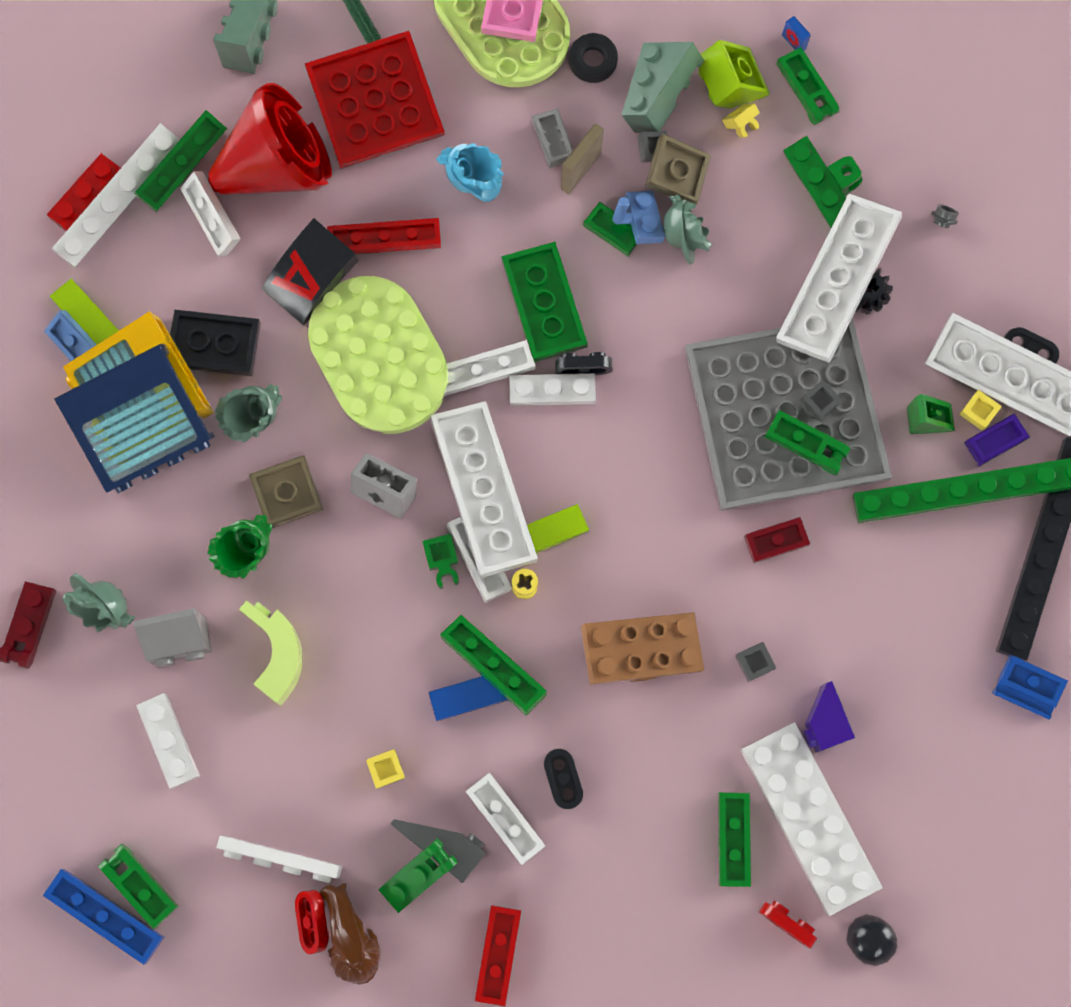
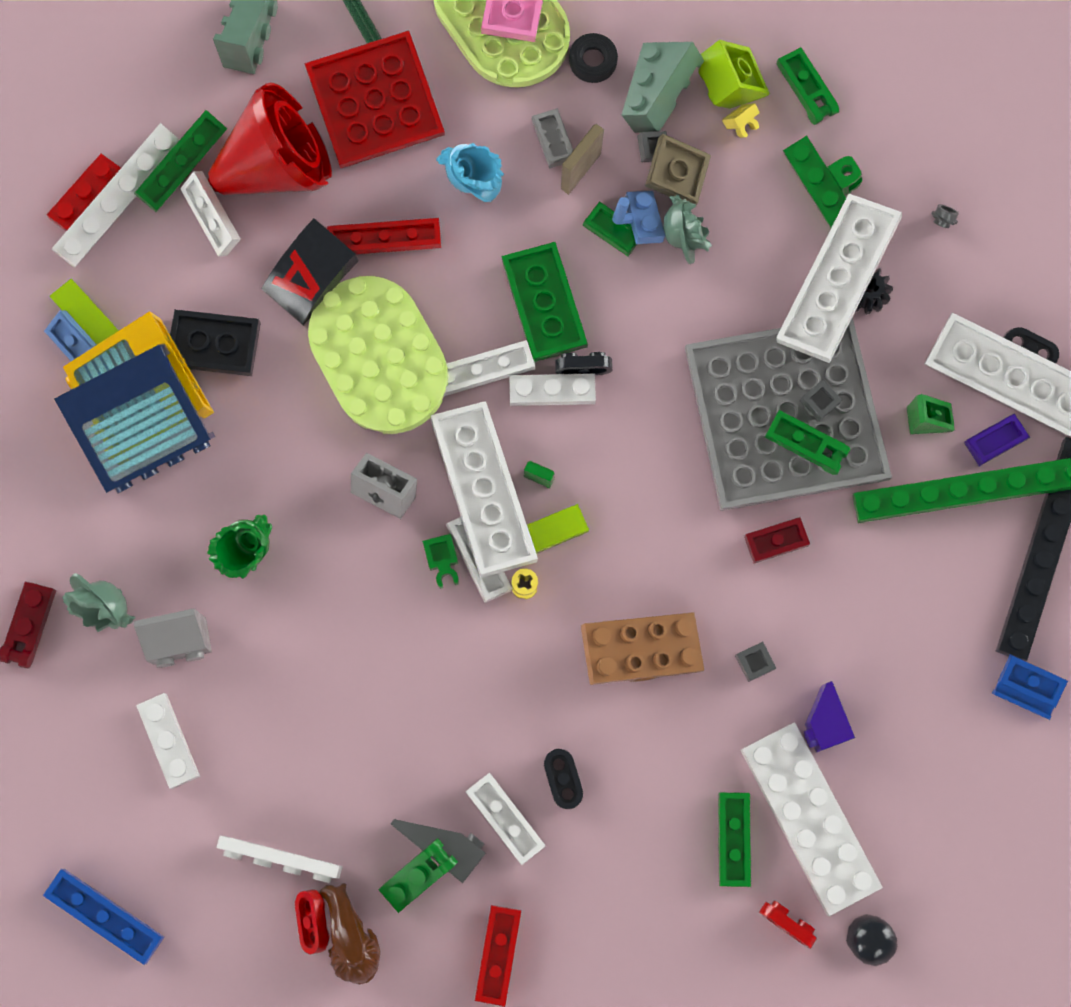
(138, 887): green plate -> none
(247, 411): sand green hair -> none
(286, 491): dark tan tile -> none
(286, 660): yellowish green arch -> none
(385, 769): light yellow plate -> none
(464, 698): blue tile -> none
(493, 665): green plate -> none
(539, 474): none -> green tile
(796, 34): blue tile -> none
(980, 410): light yellow plate -> none

